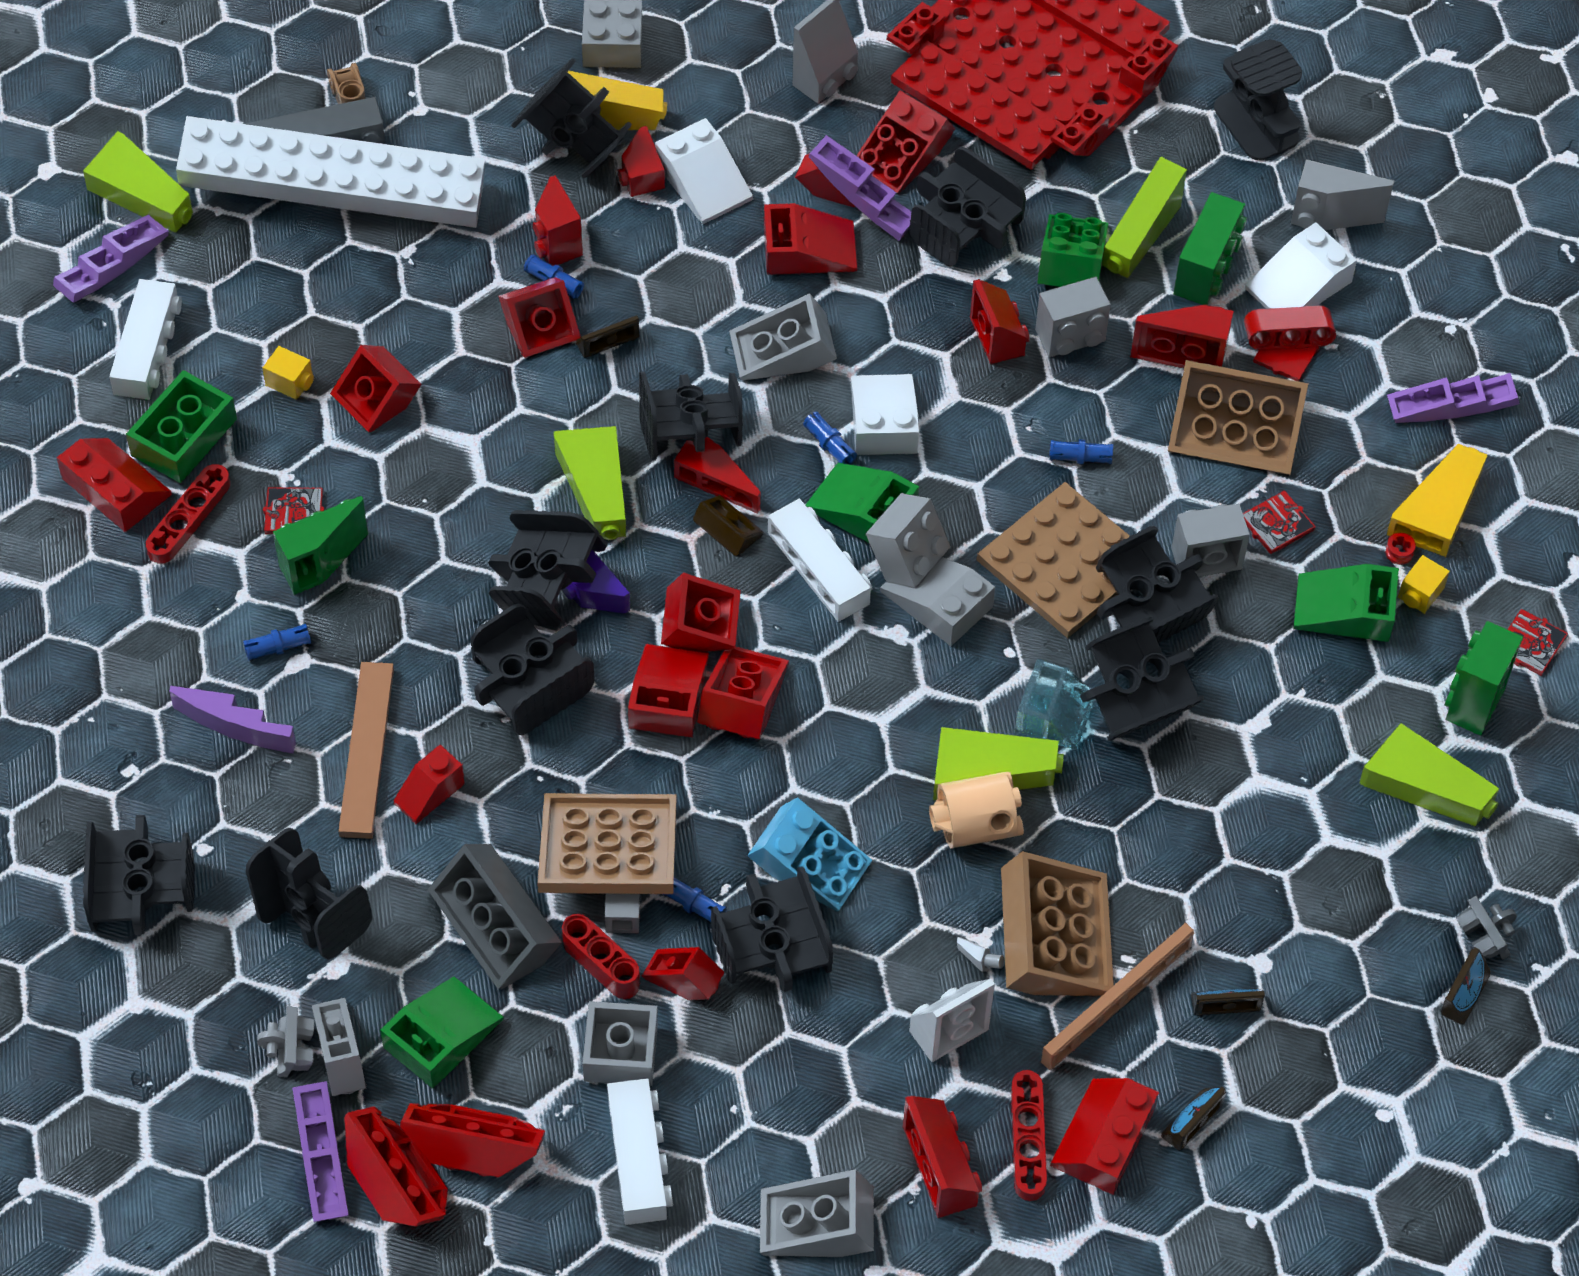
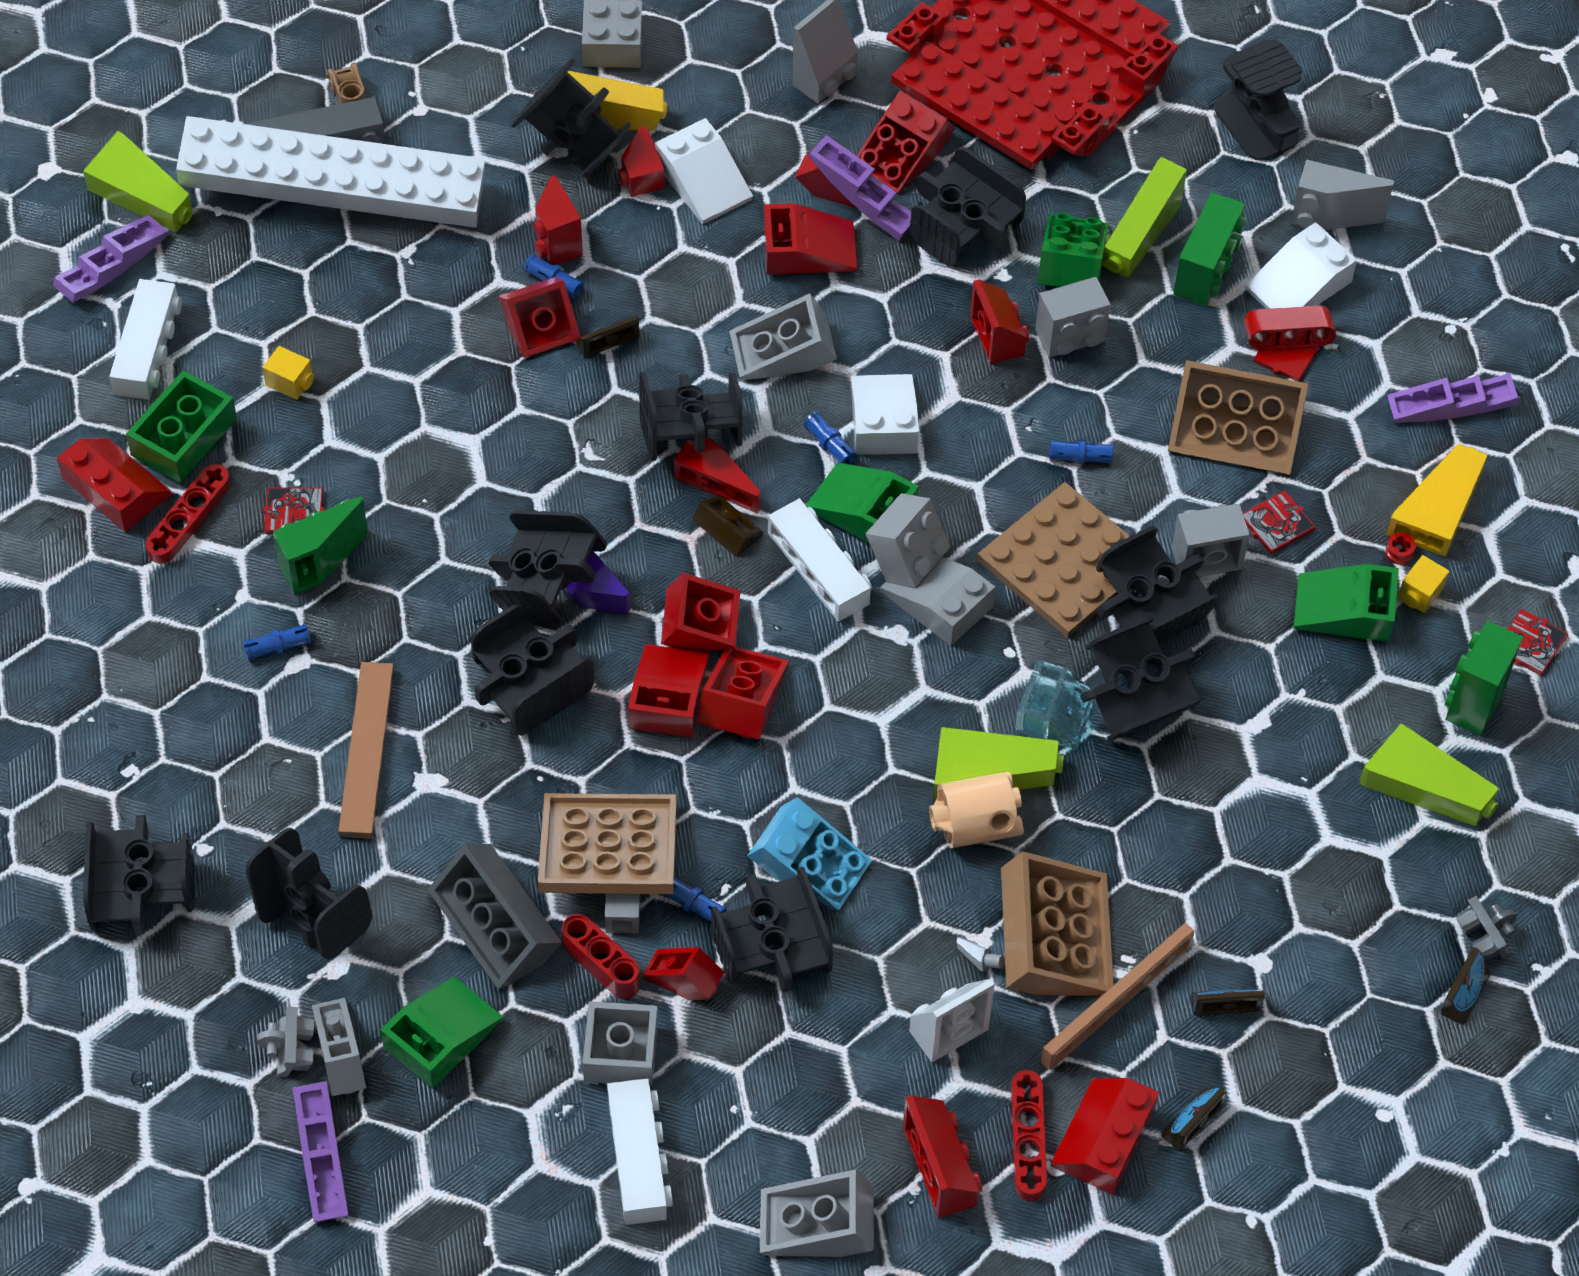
(222, 715): medium lavender slope -> none
(375, 387): red slope -> none
(393, 1170): red wedge -> none
(430, 784): red slope -> none
(471, 1138): red wedge -> none
(594, 474): lime slope -> none
(1182, 335): red slope -> none

